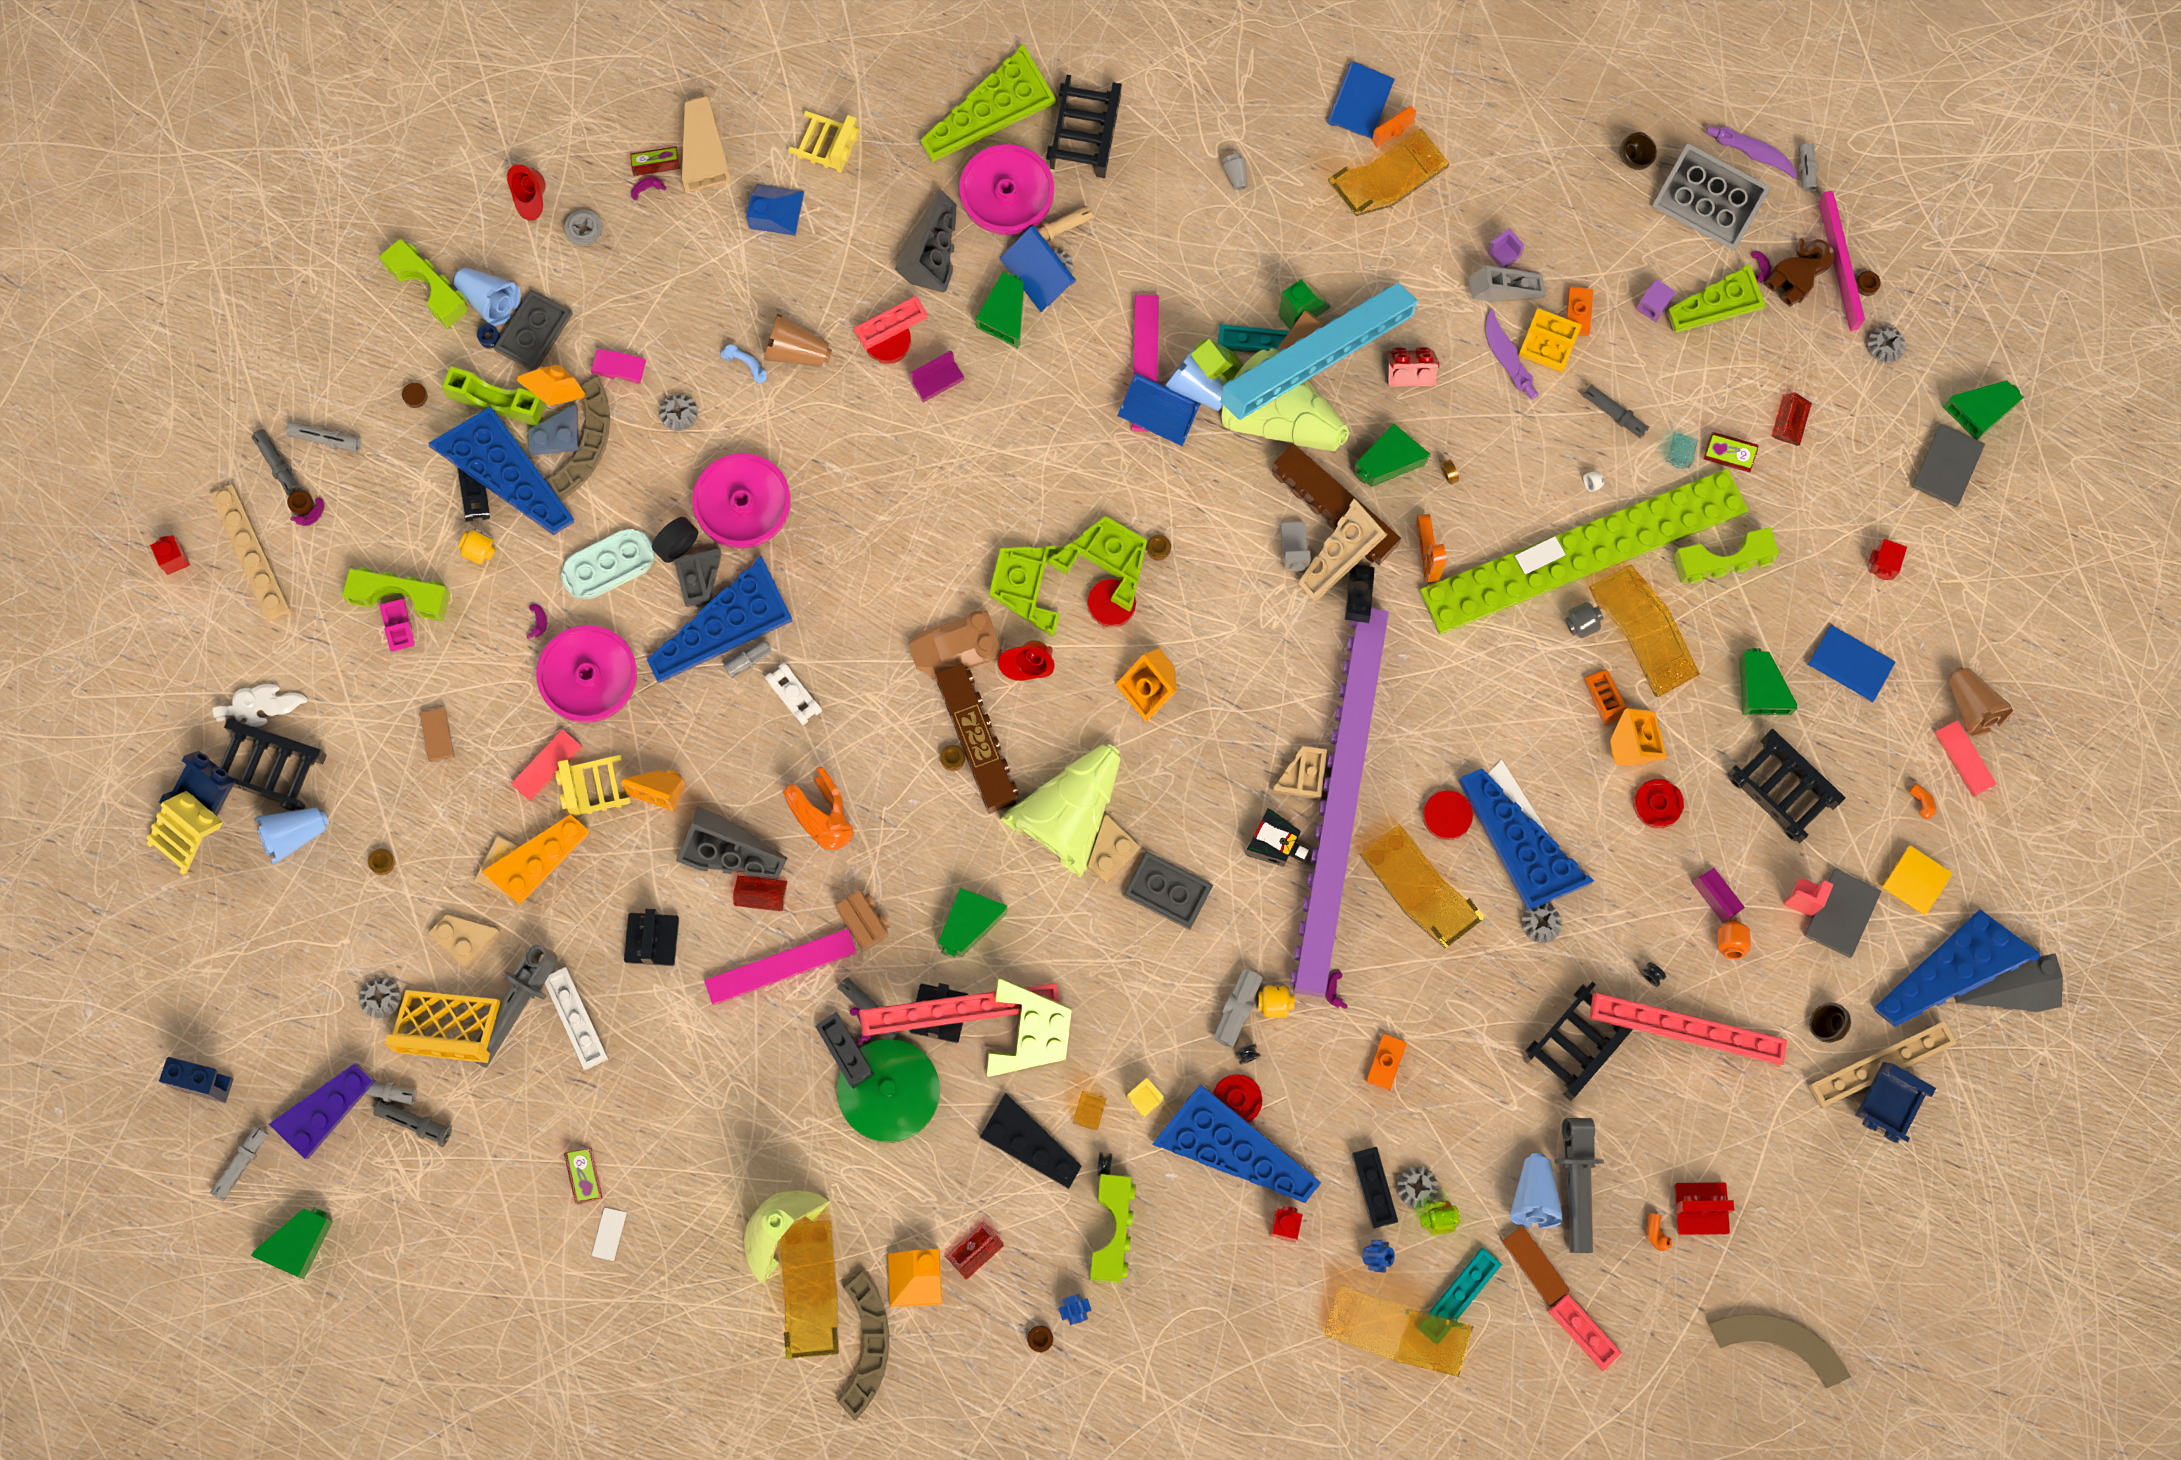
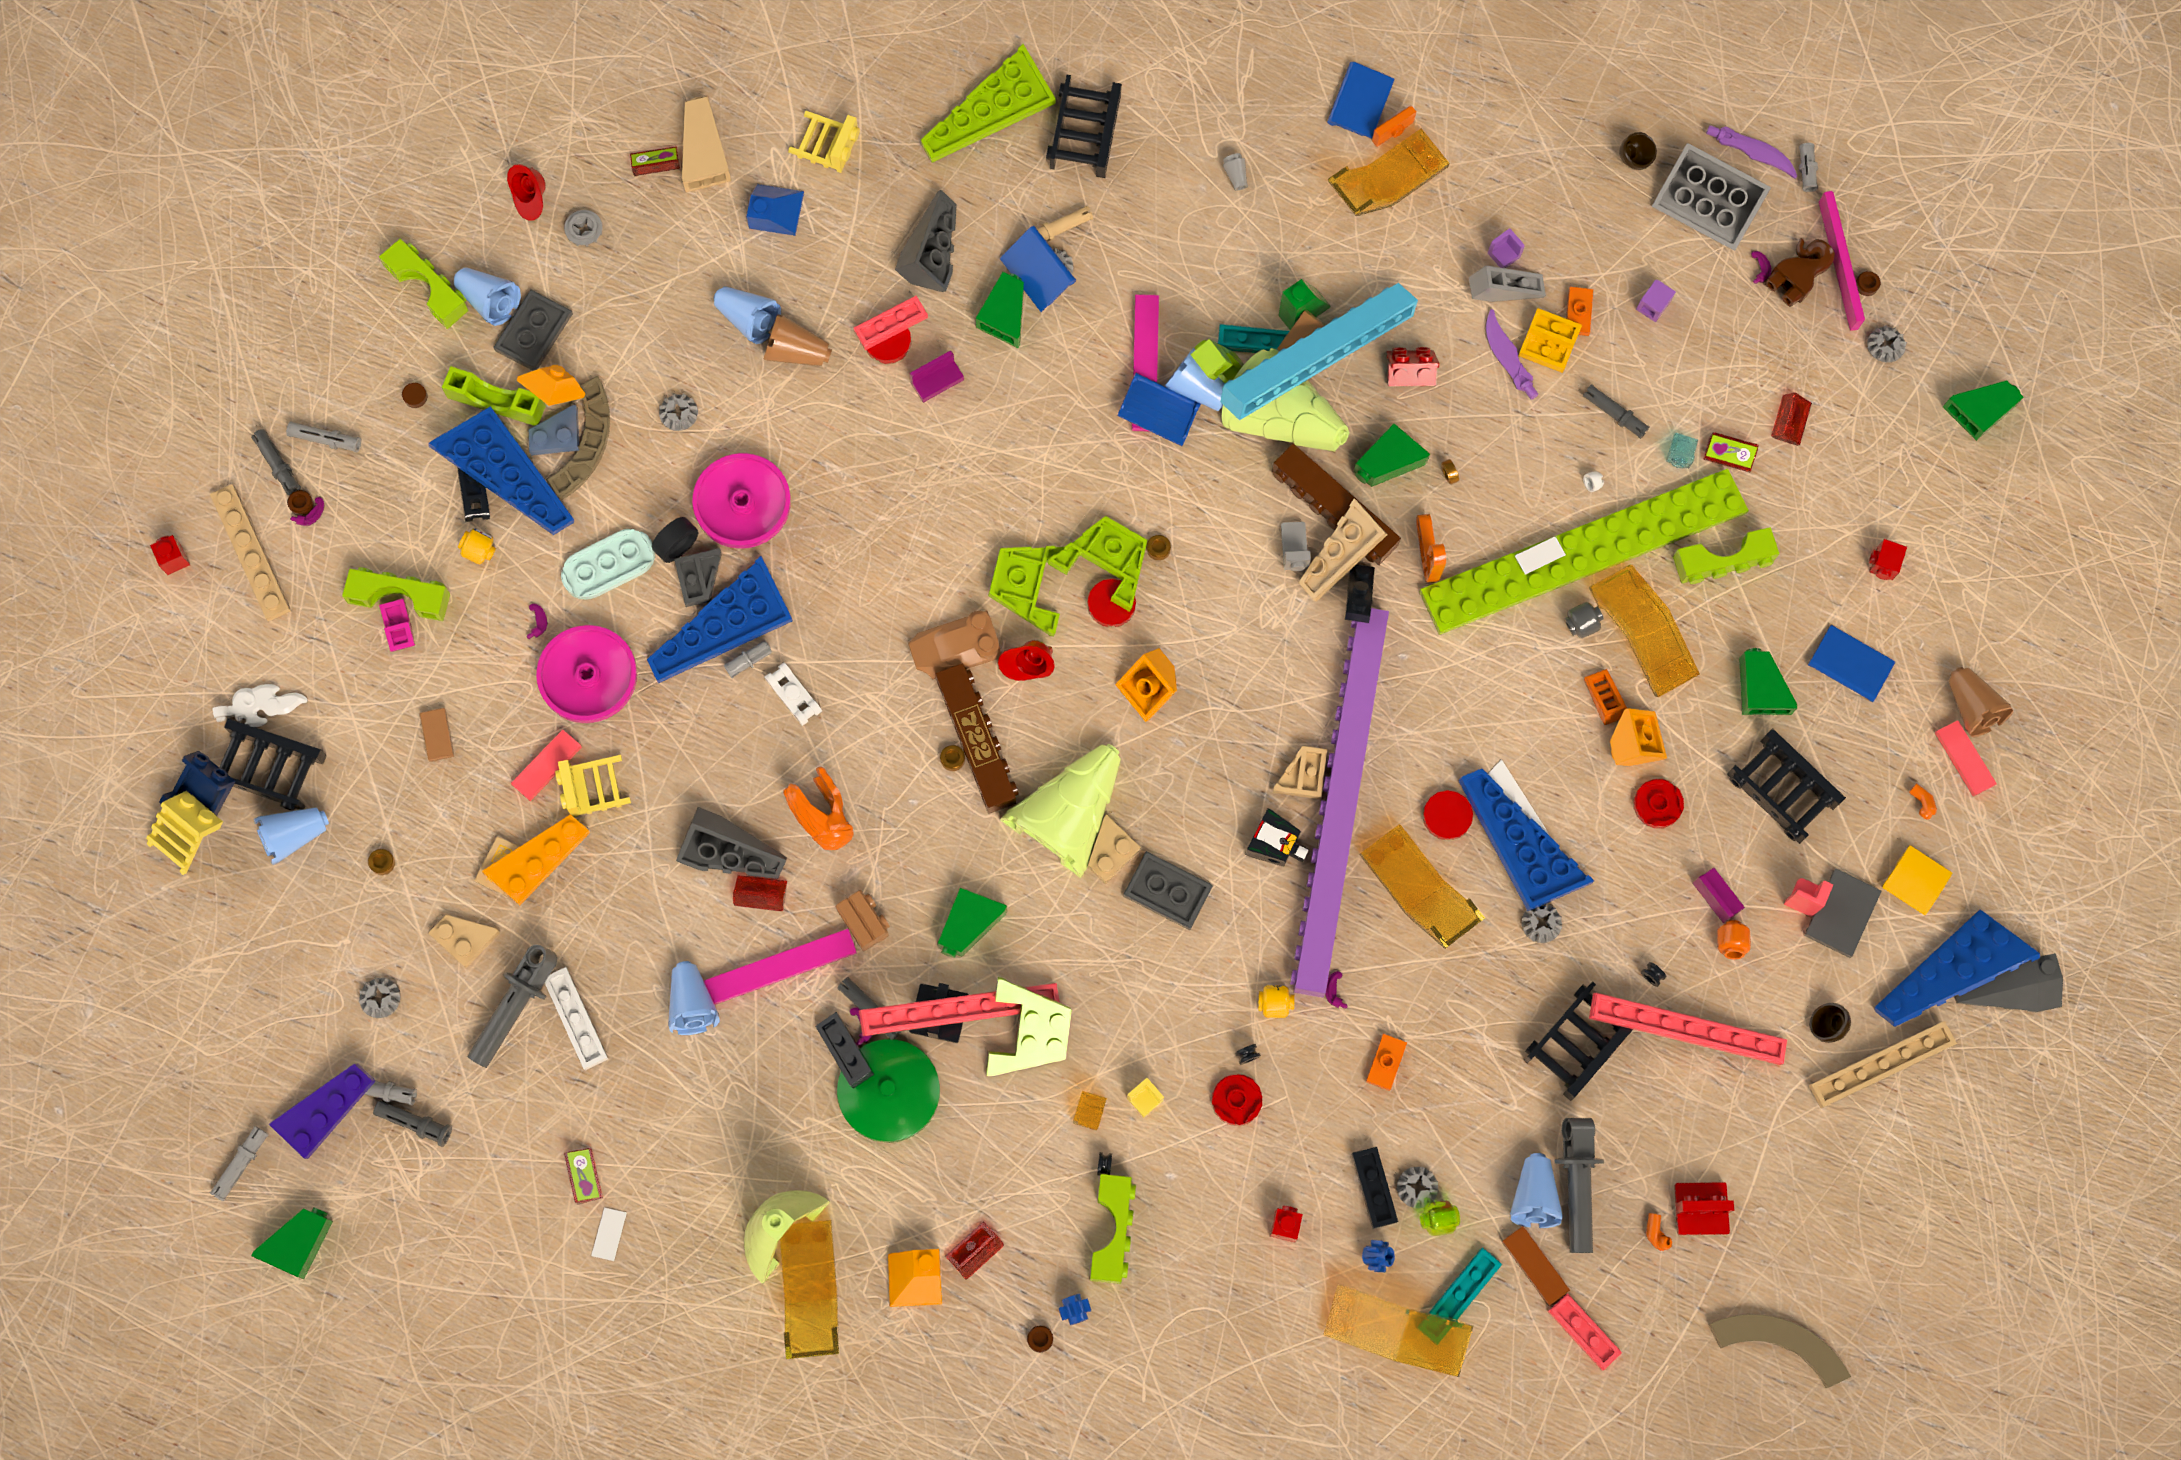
(195, 1079): dark blue panel -> none
(443, 1047): yellow fence -> none
(485, 329): dark blue bush -> none
(617, 364): dark pink slope -> none
(645, 184): magenta piece -> none
(651, 938): black bracket -> none
(656, 788): light orange slope -> none
(690, 1001): none -> light blue cone
(748, 312): none -> light blue cone
(757, 371): light blue piece -> none
(875, 1345): dark tan tile -> none
(1006, 189): dark pink dish -> none
(1026, 1141): black wing -> none
(1225, 1141): blue wing -> none
(1238, 1008): light grey piece -> none
(1727, 299): lime wing -> none
(1893, 1102): dark blue panel -> none
(1948, 465): dark grey tile -> none

